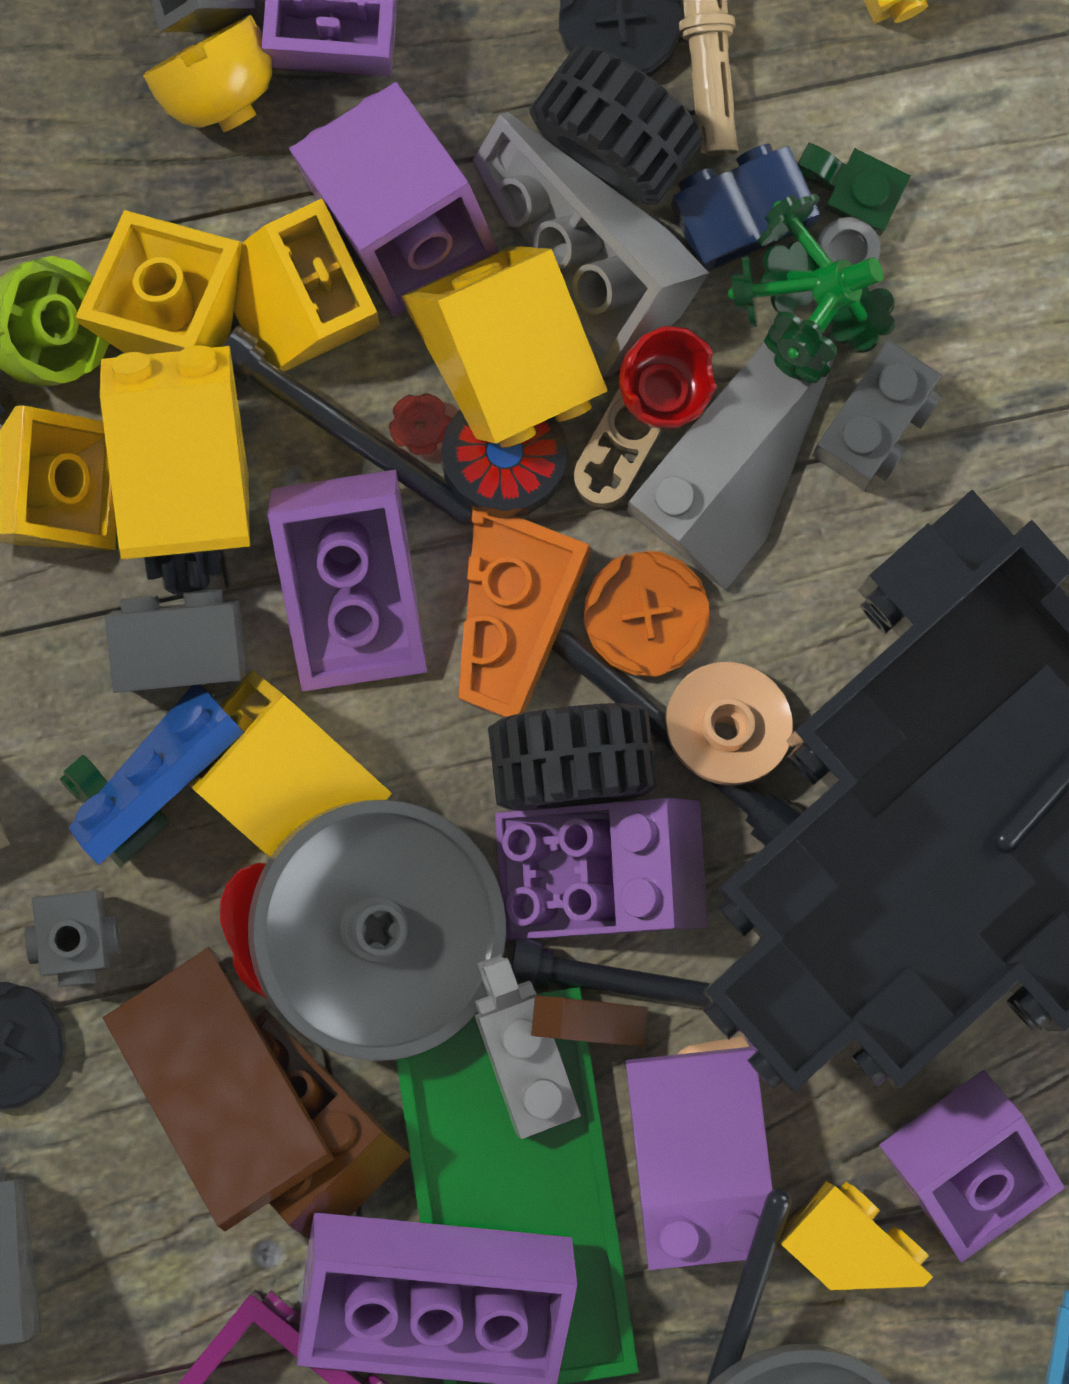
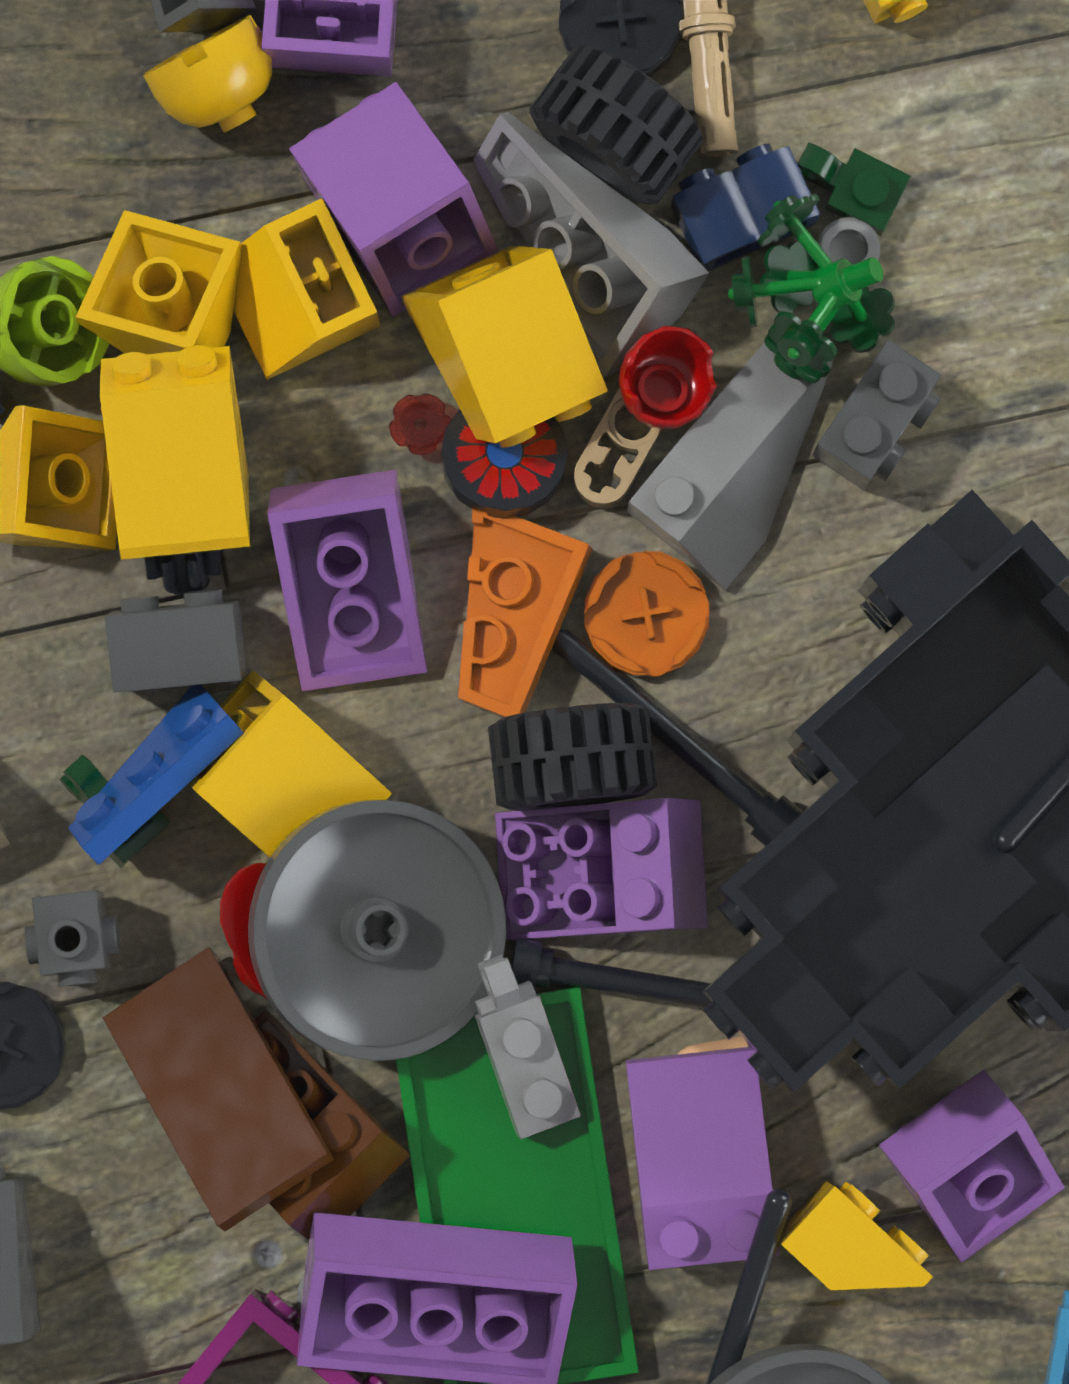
(249, 363): black piece -> none
(589, 1021): reddish brown piece -> none
(733, 696): light nougat dish -> none

